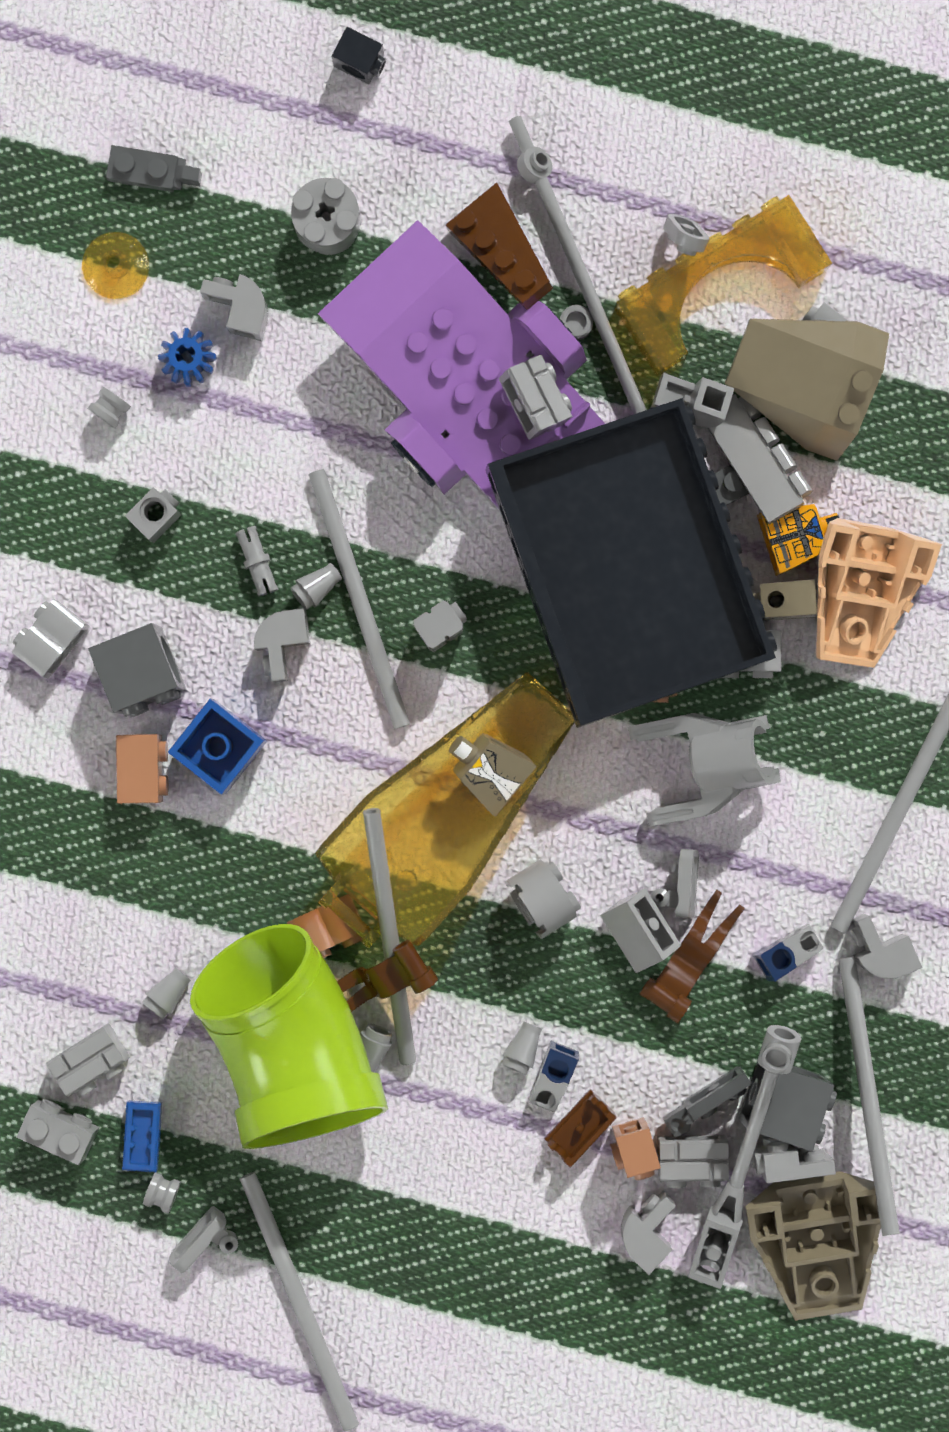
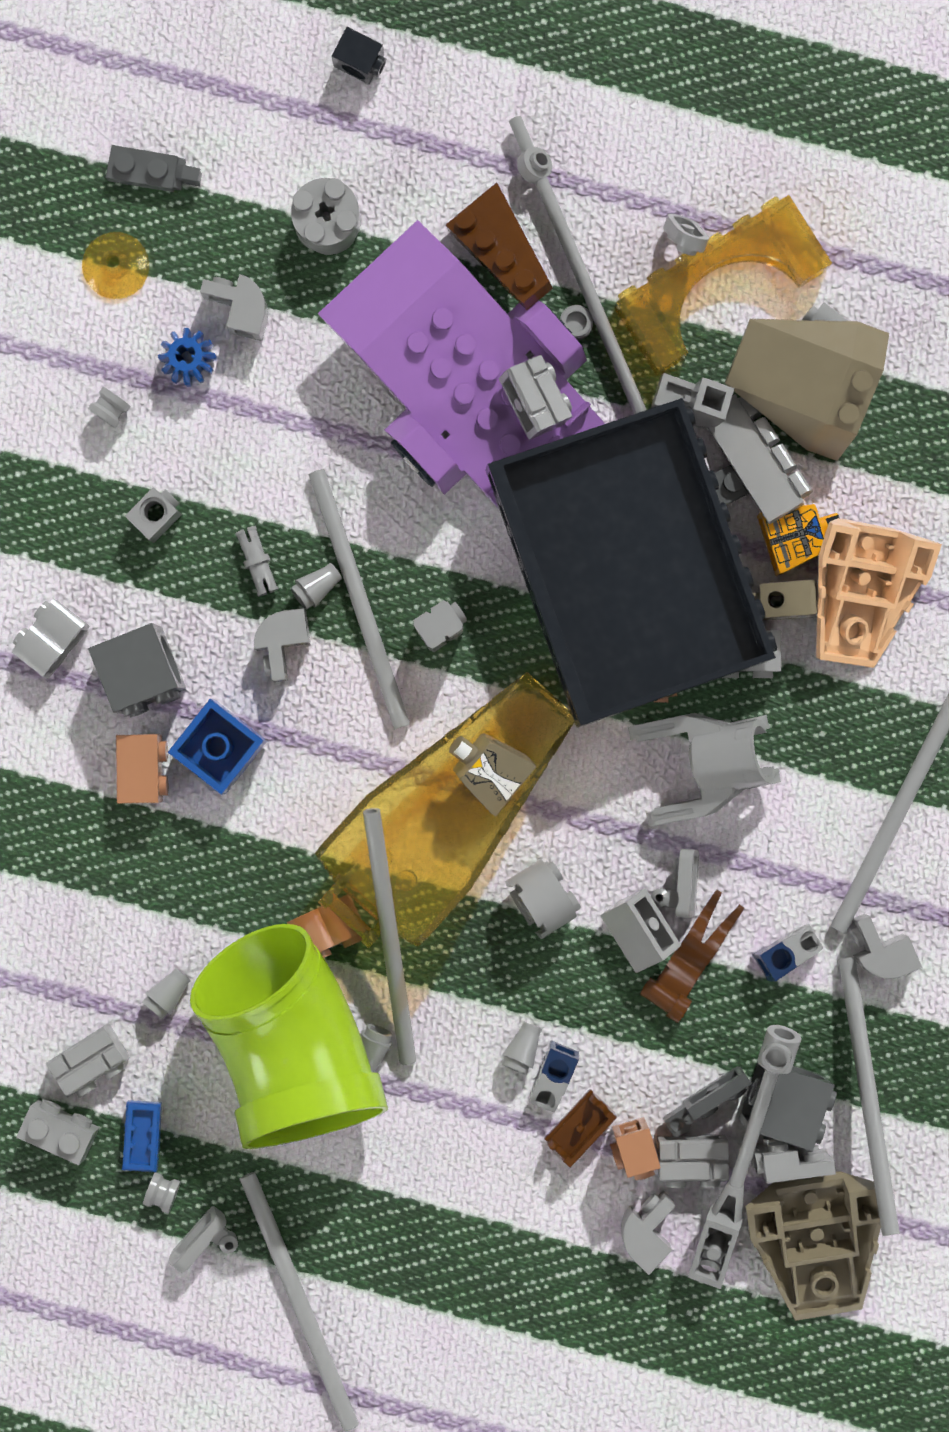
(389, 976): reddish brown flag -> none

